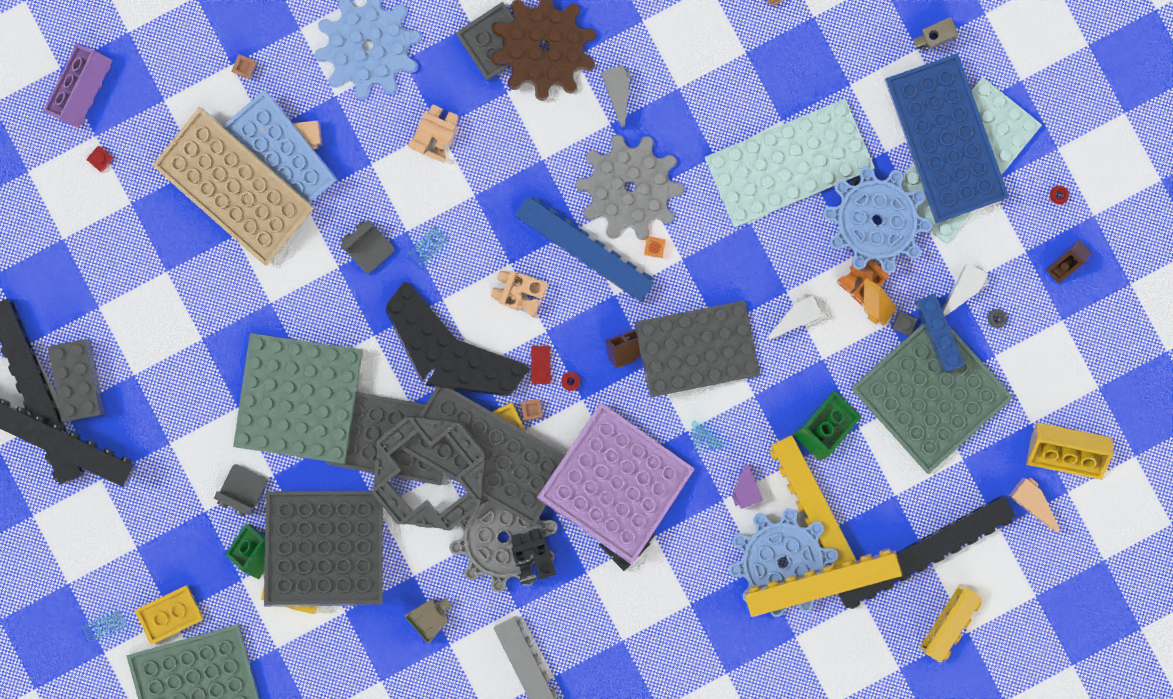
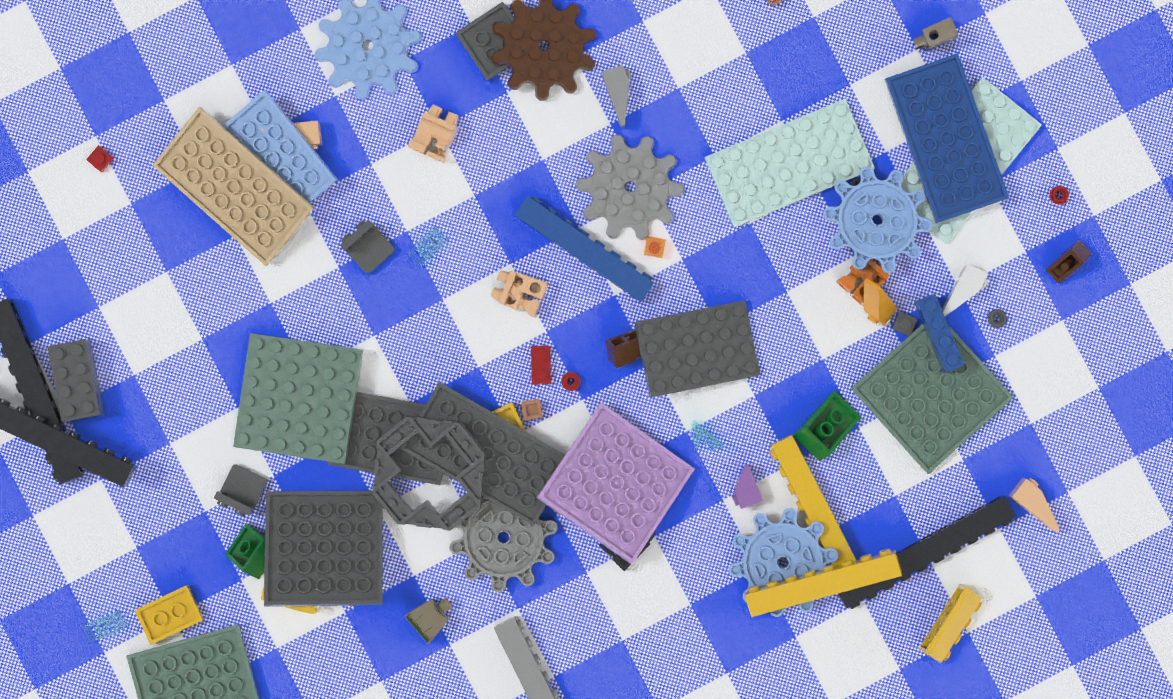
(78, 85): medium lavender slope -> none
(244, 66): nougat plate -> none
(454, 361): black wing -> none
(532, 551): black hips -> none
(798, 314): white slope -> none
(1070, 451): yellow slope -> none

